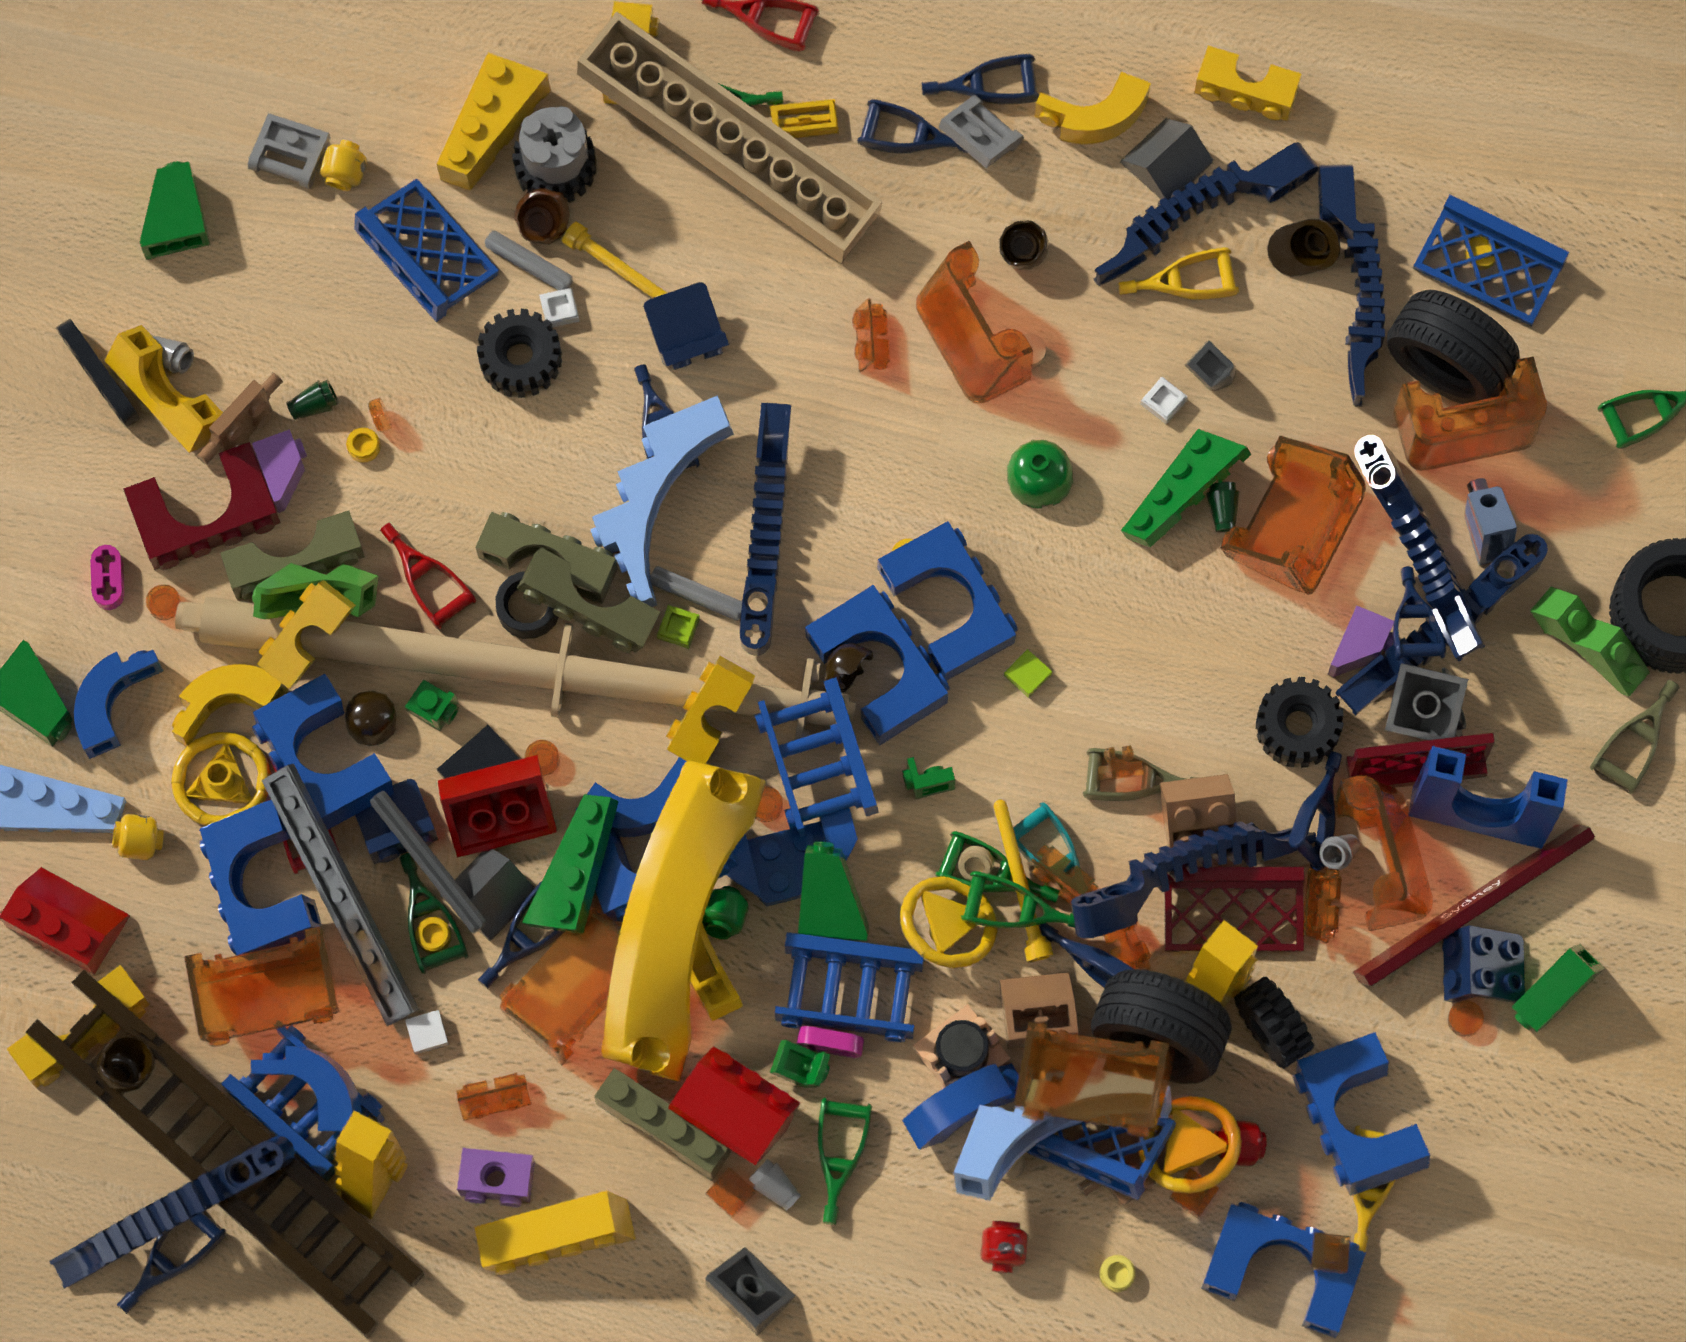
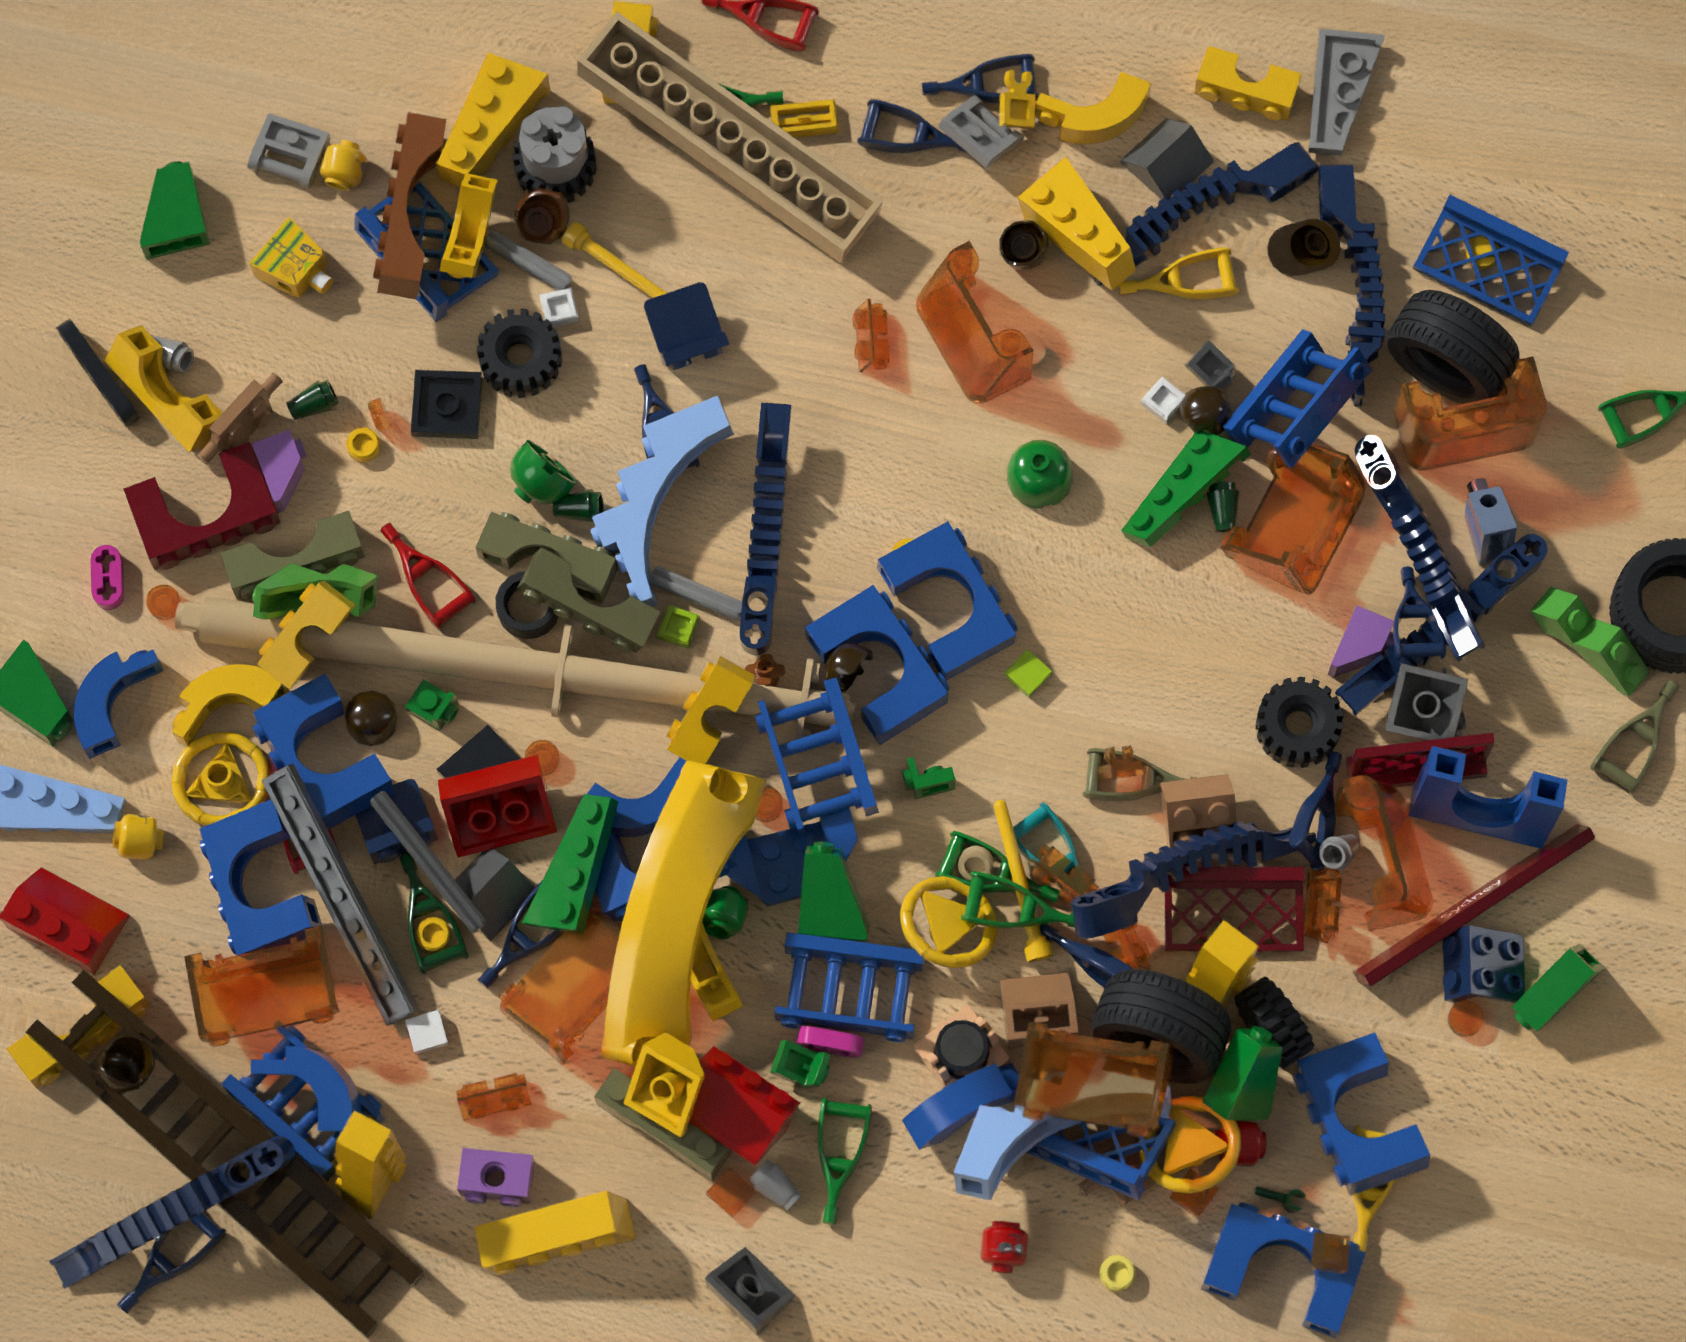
(292, 262): none -> yellow torso
(402, 258): none -> dark orange arch
(446, 404): none -> black tile
(469, 226): none -> yellow arch
(539, 475): none -> green cylinder
(579, 505): none -> dark green cone
(666, 1083): none -> yellow slope
(766, 670): none -> dark orange plate
(1017, 106): none -> yellow plate
(1078, 224): none -> yellow wedge
(1205, 409): none -> dark brown hair
(1246, 1076): none -> green slope
(1279, 384): none -> blue fence
(1281, 1197): none -> dark green hand
(1340, 81): none -> light grey wing

